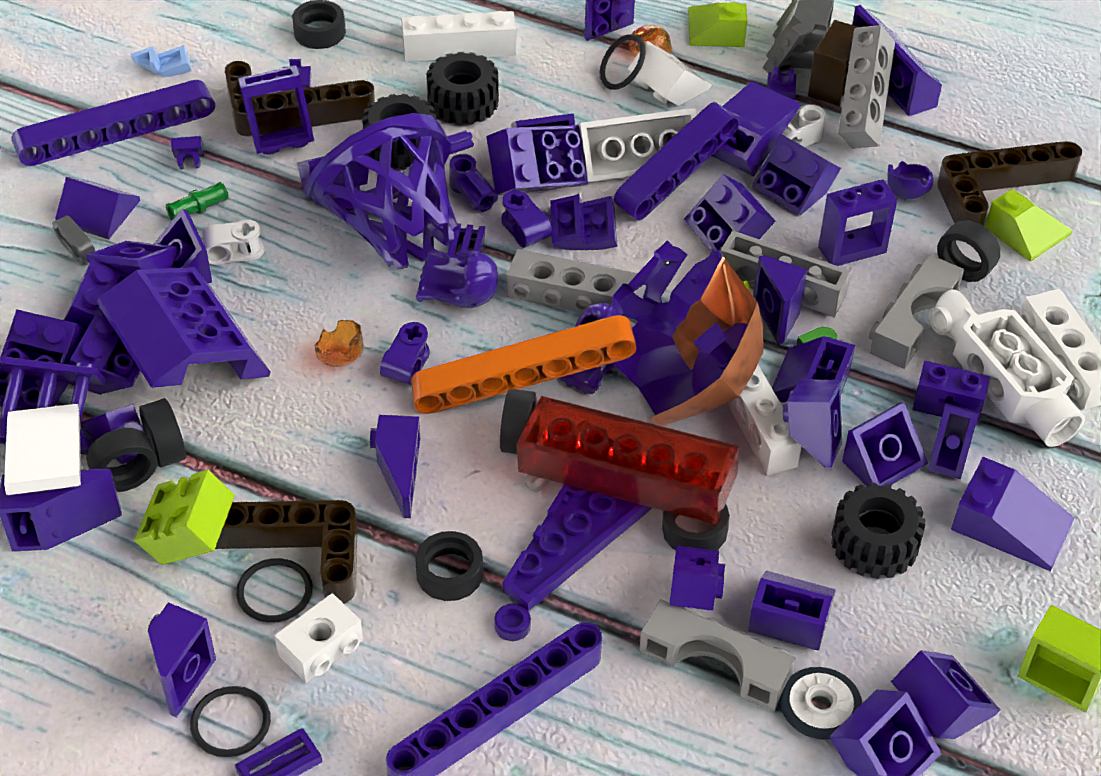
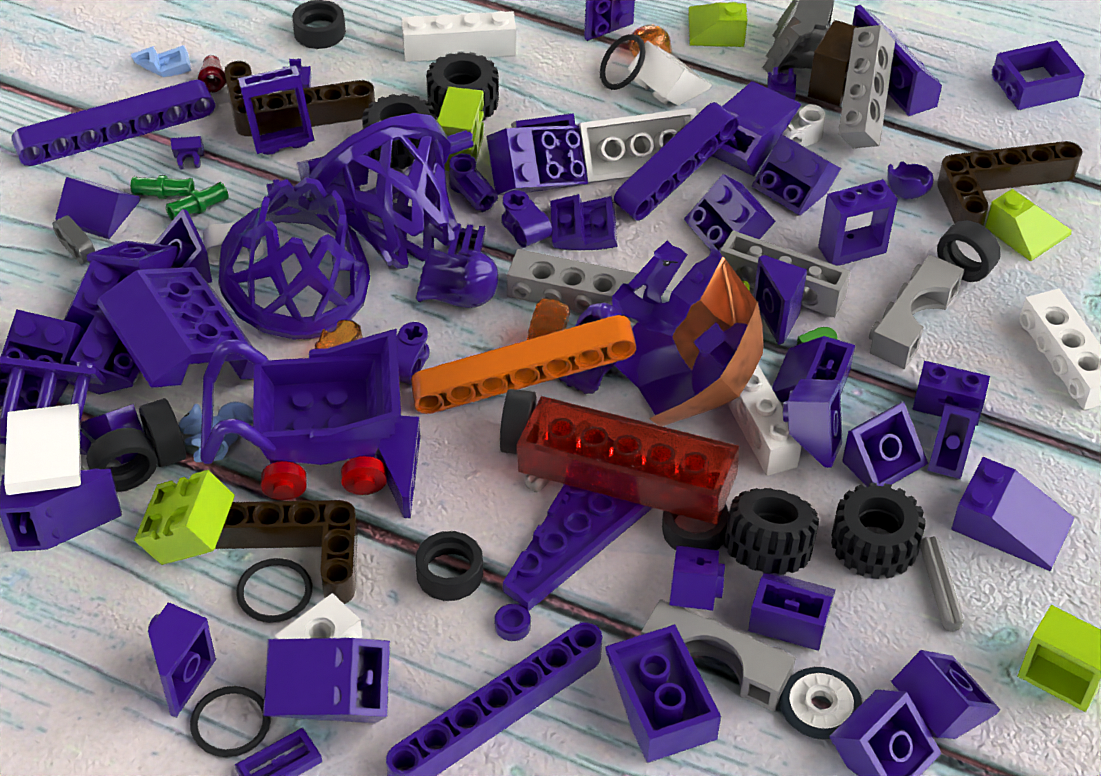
(161, 186): none -> green pin
(192, 421): none -> light blue animal
(212, 74): none -> dark red cone
(289, 205): none -> dark purple piece
(314, 412): none -> dark purple piece
(327, 679): none -> dark purple slope
(462, 113): none -> lime piece
(548, 318): none -> clear orange gear
(663, 693): none -> dark purple slope
(771, 531): none -> black tyre
(941, 583): none -> light grey axle
(1024, 374): white brick -> none
(1063, 84): none -> dark purple window

